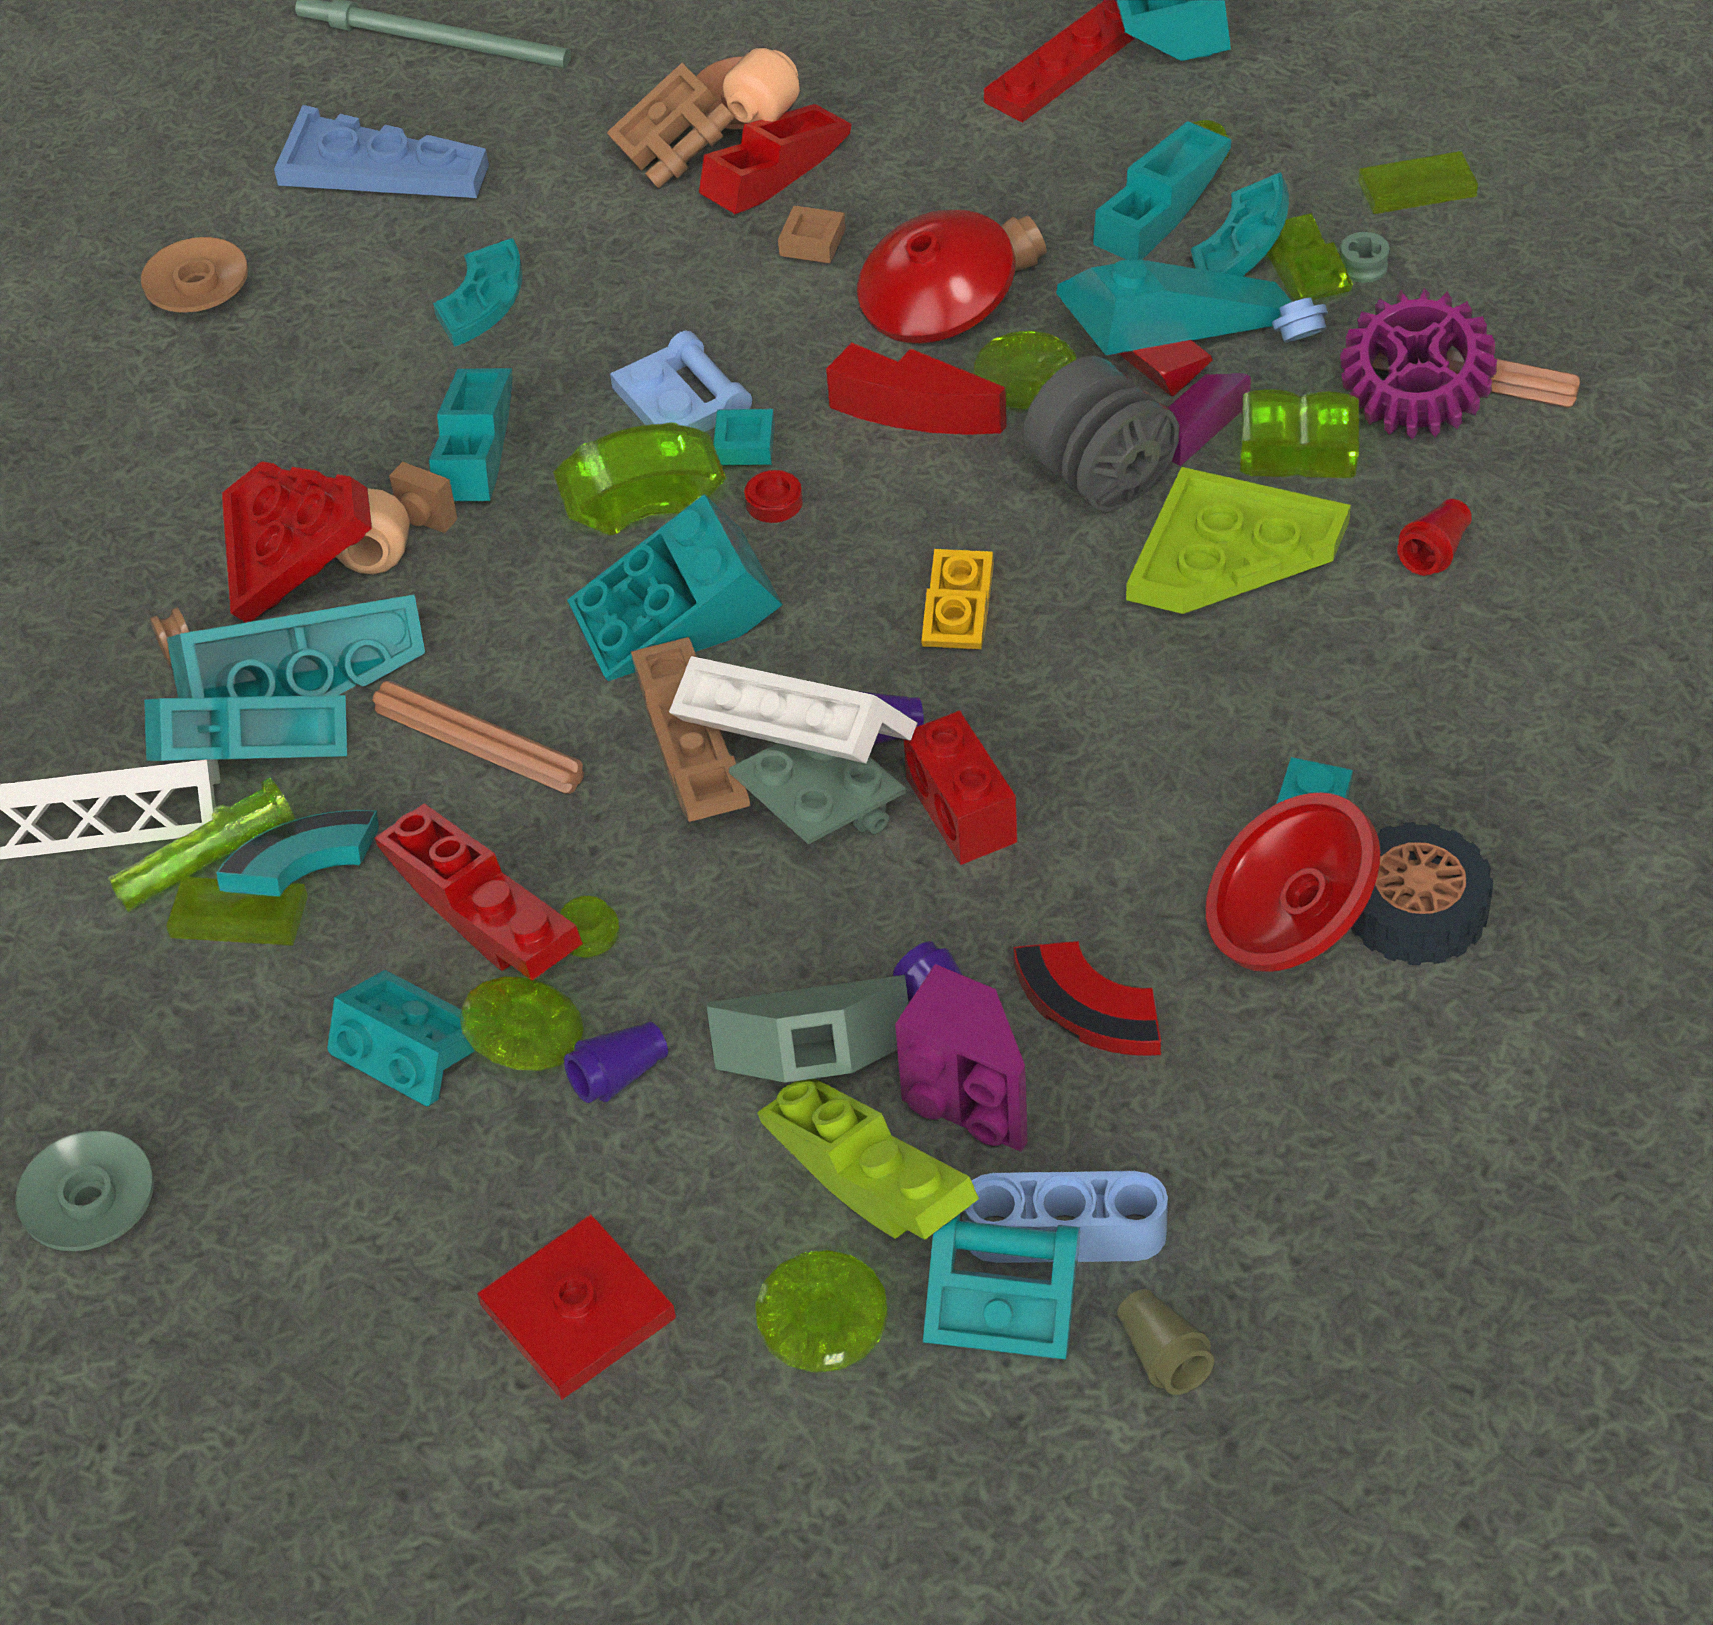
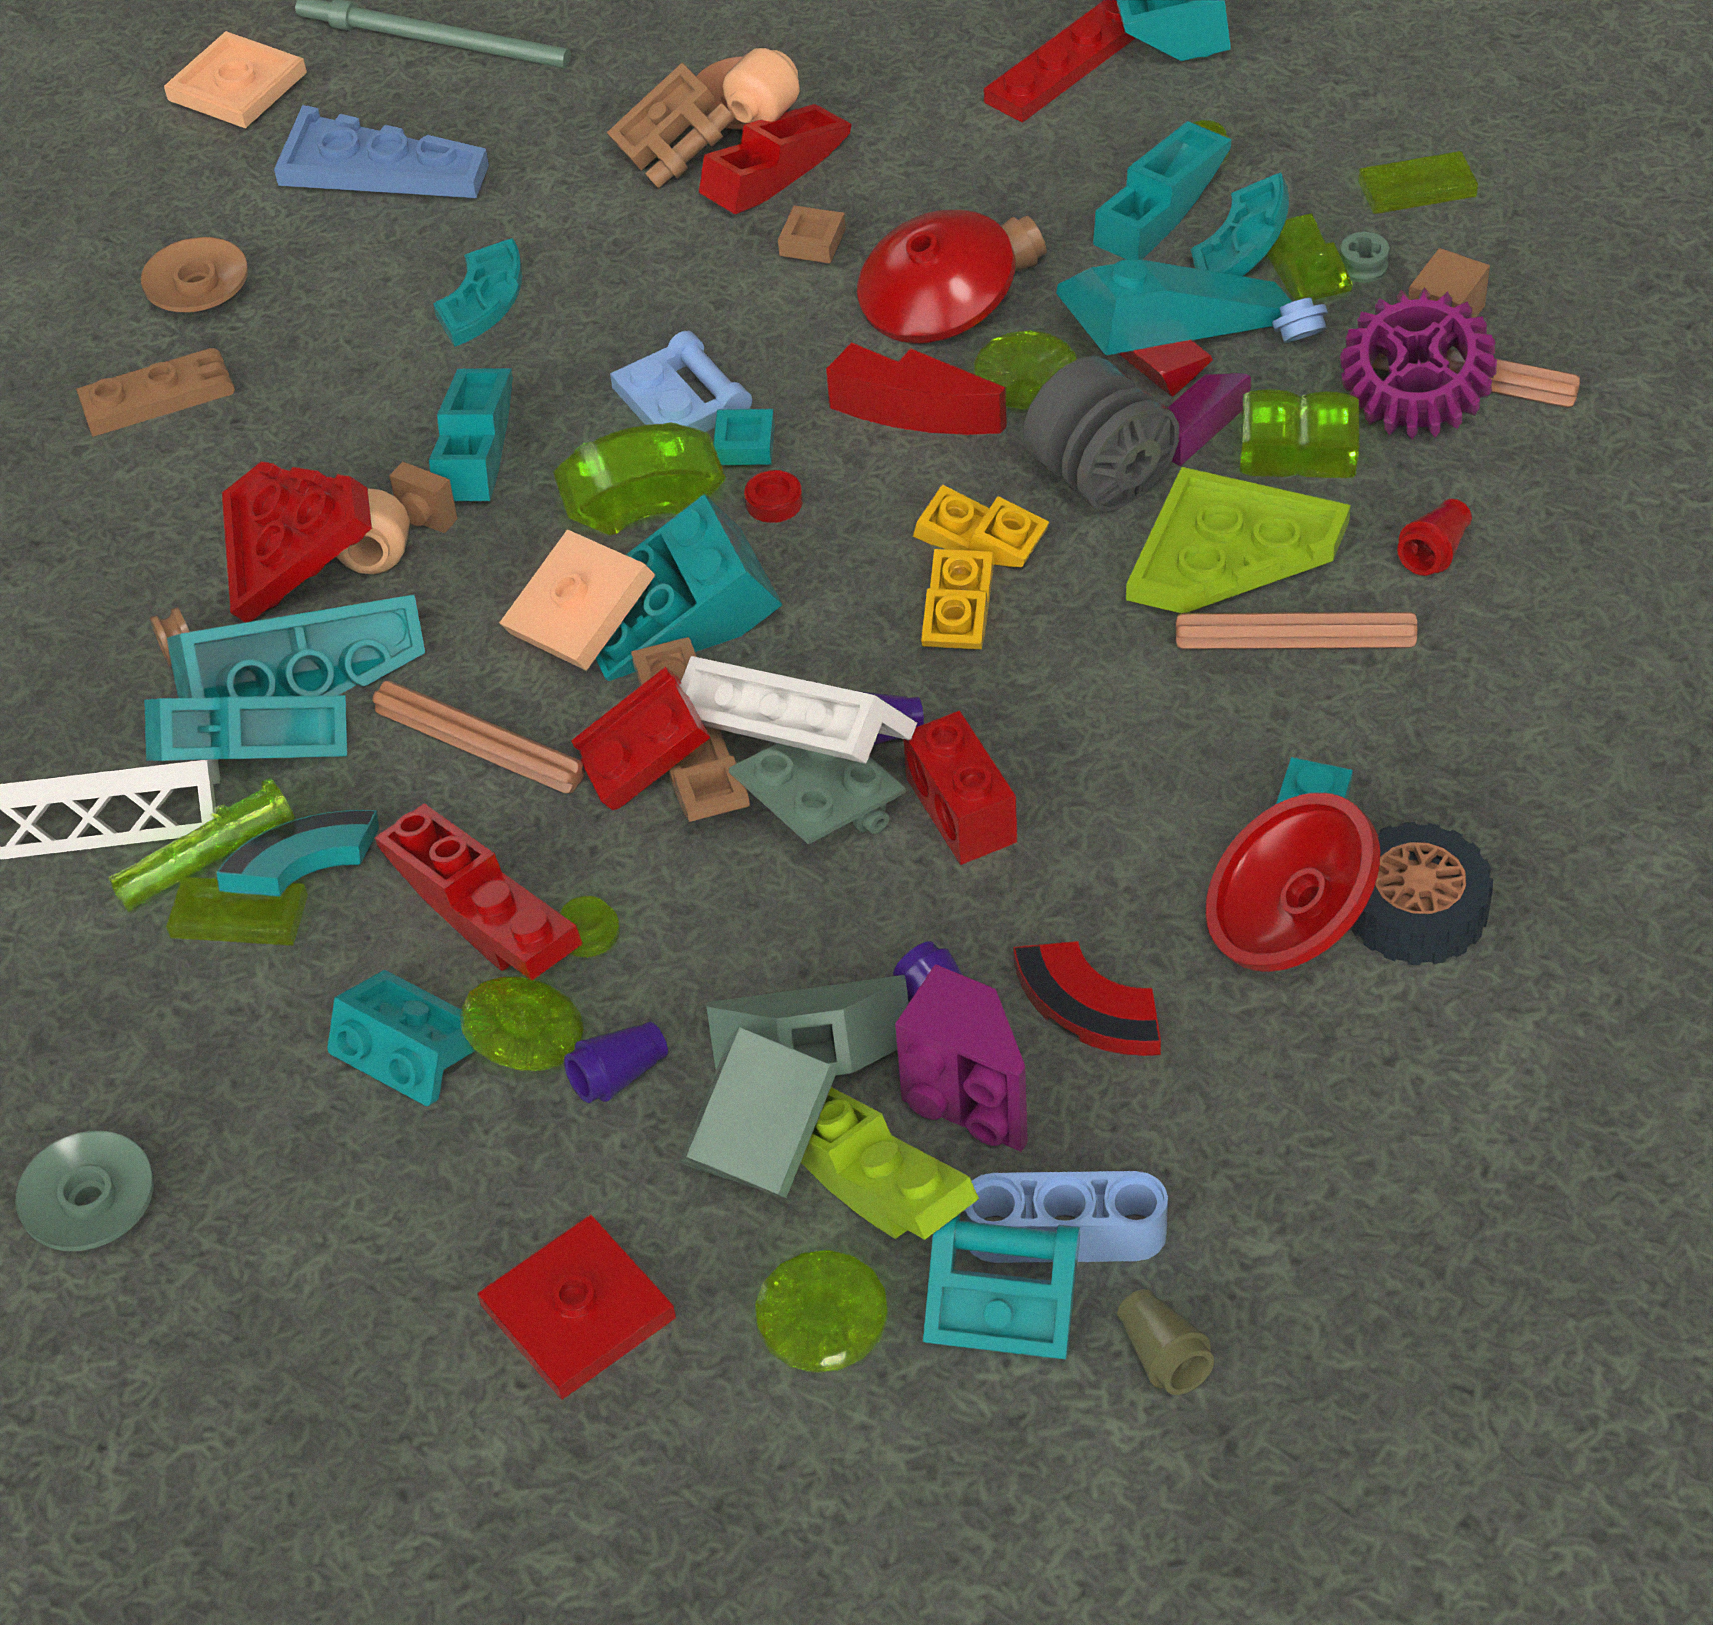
(155, 391): none -> medium nougat hinge
(235, 79): none -> light nougat plate
(577, 599): none -> light nougat plate
(640, 739): none -> red plate
(758, 1113): none -> sand green slope
(964, 524): none -> yellow slope
(1296, 630): none -> nougat axle
(1457, 274): none -> medium nougat brick

